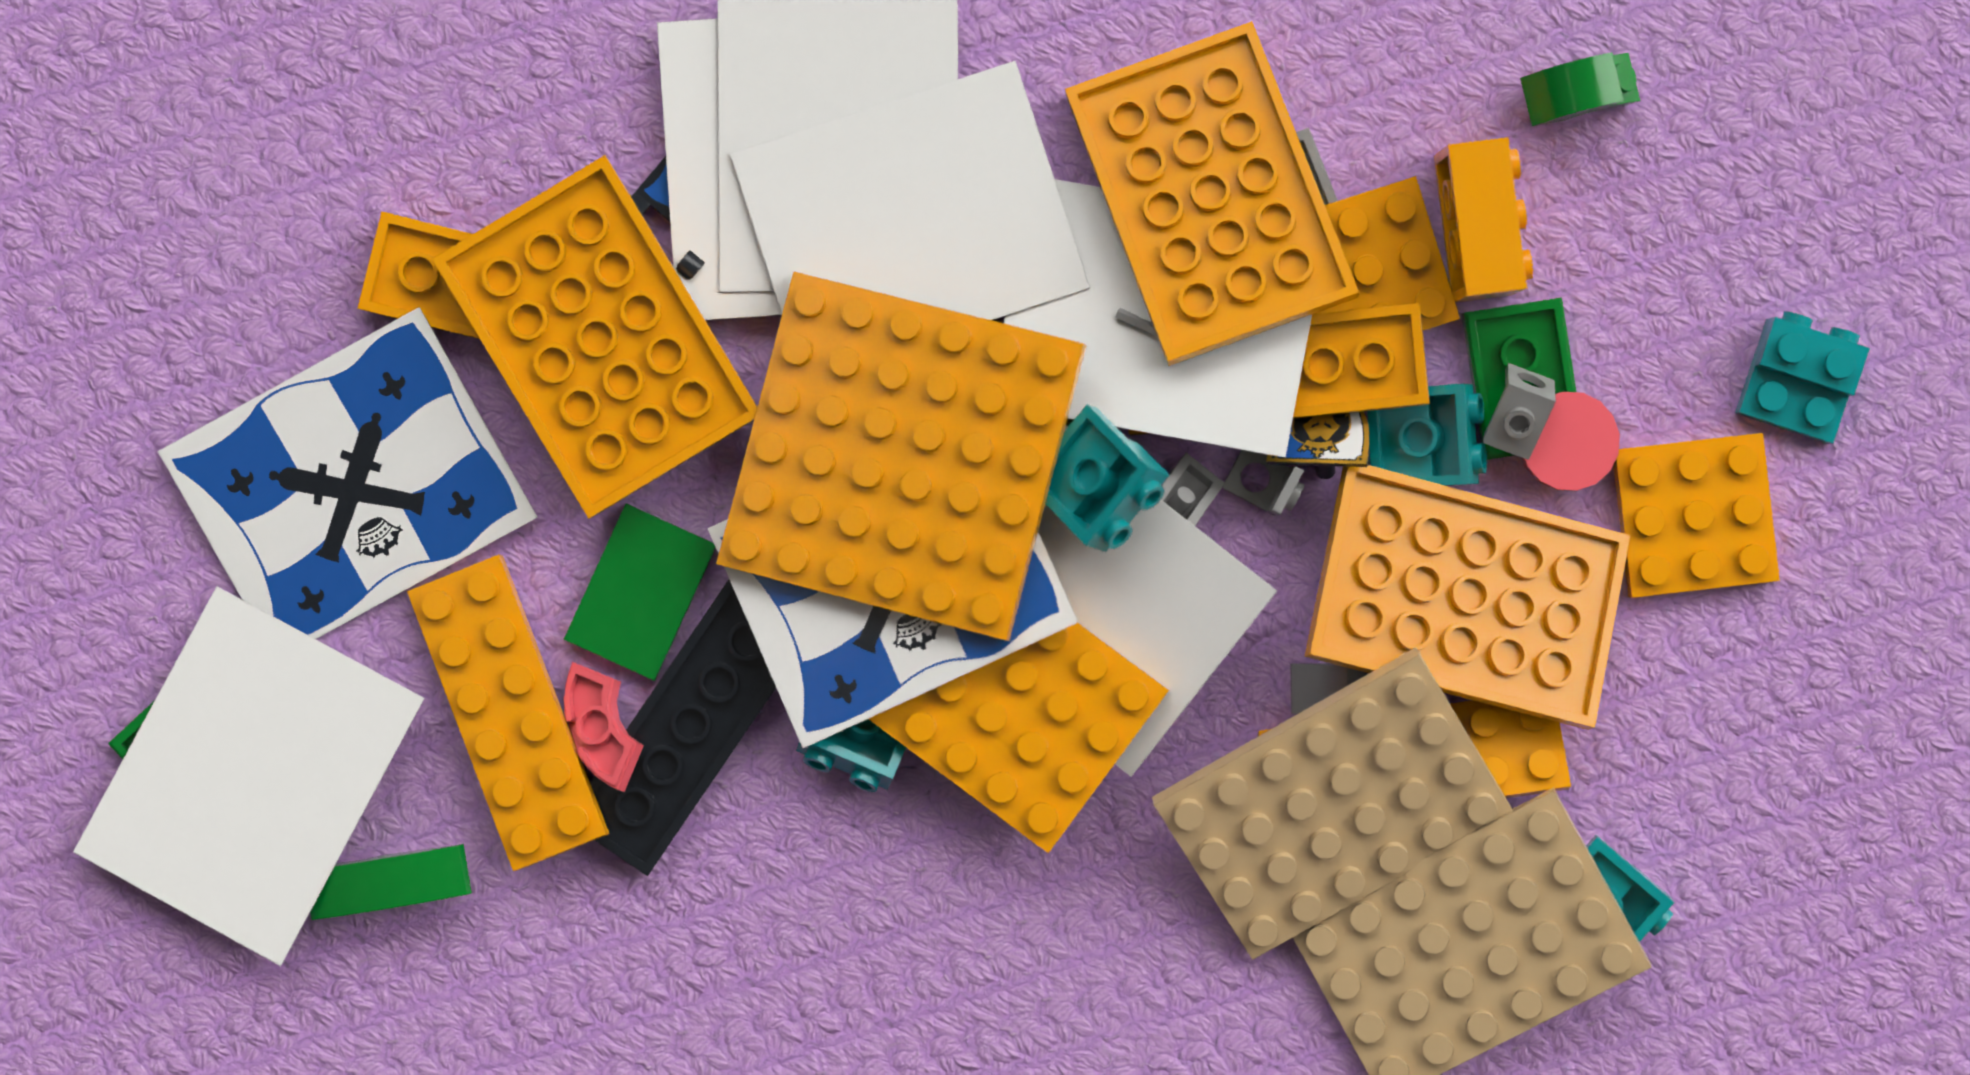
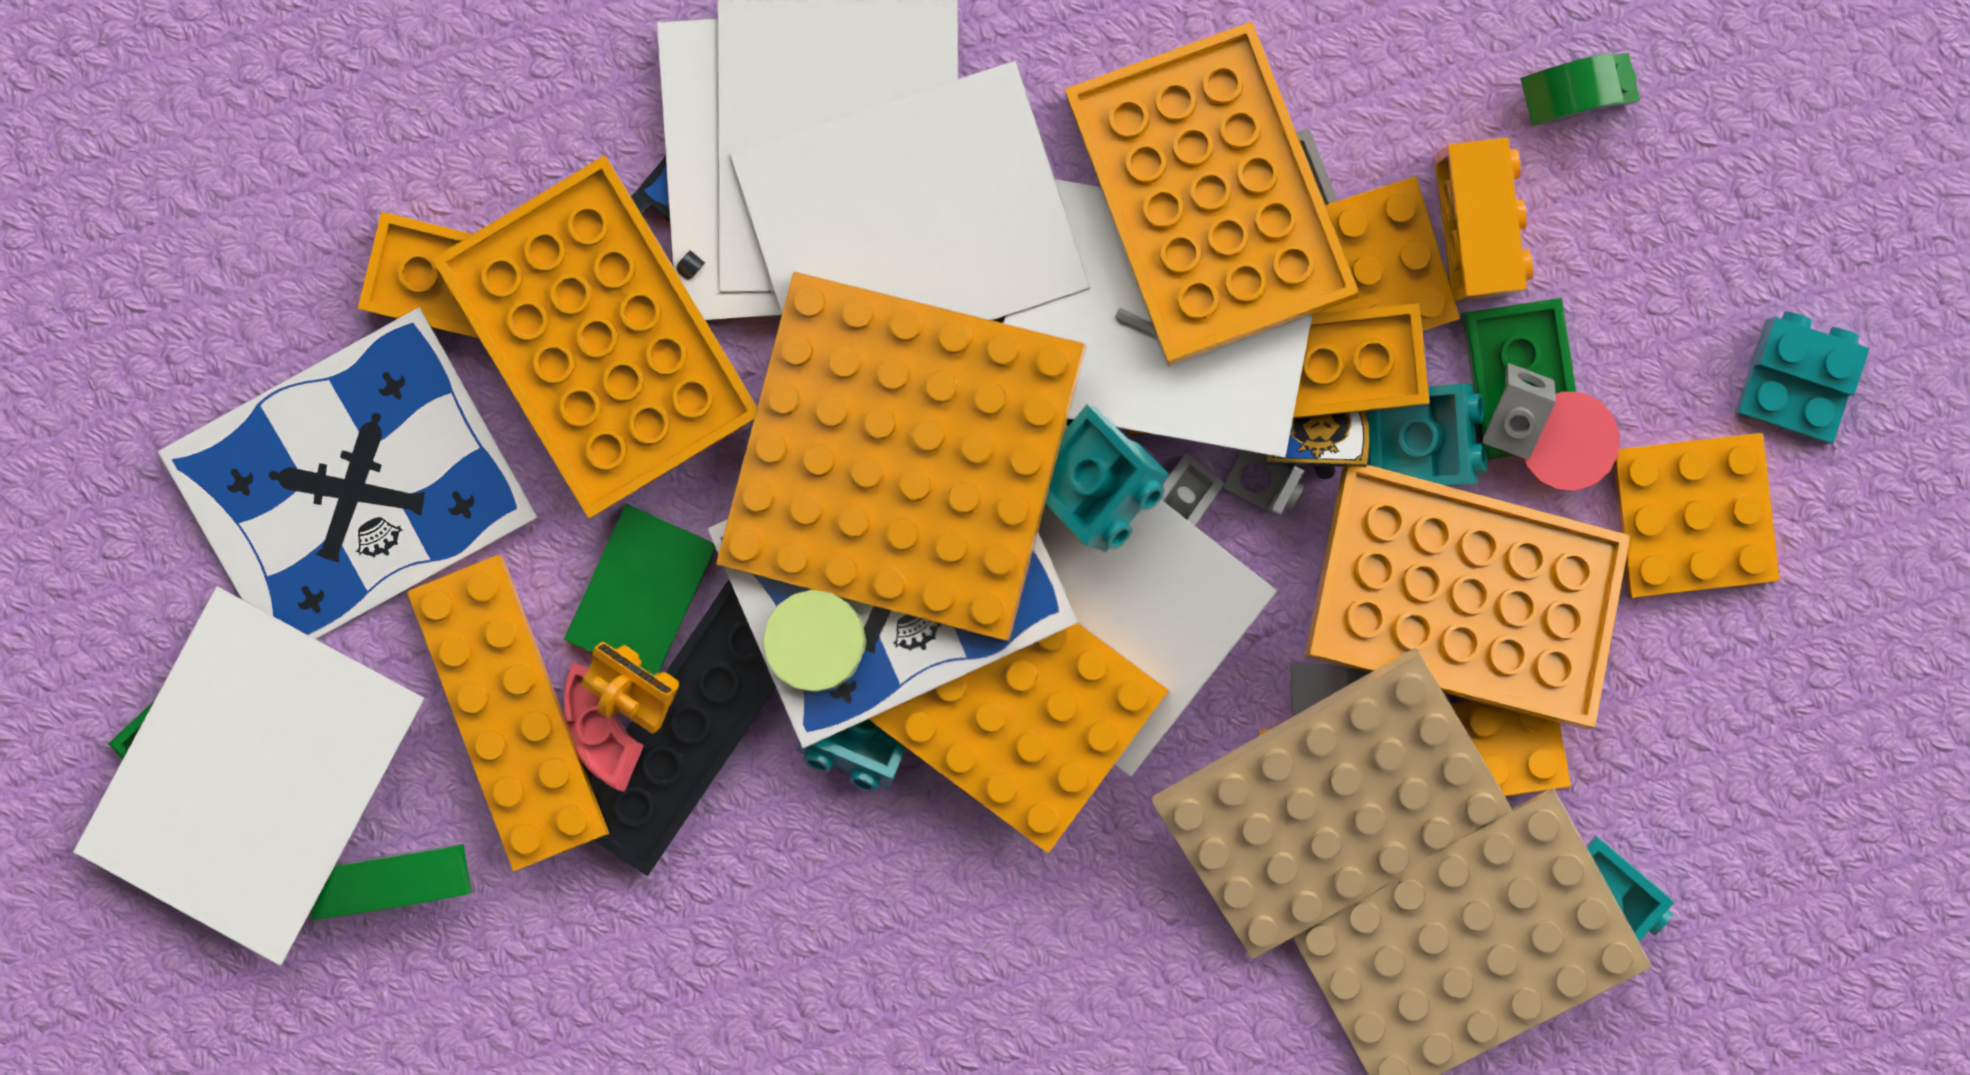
(628, 688): none -> light orange hips
(814, 641): none -> yellowish green tile

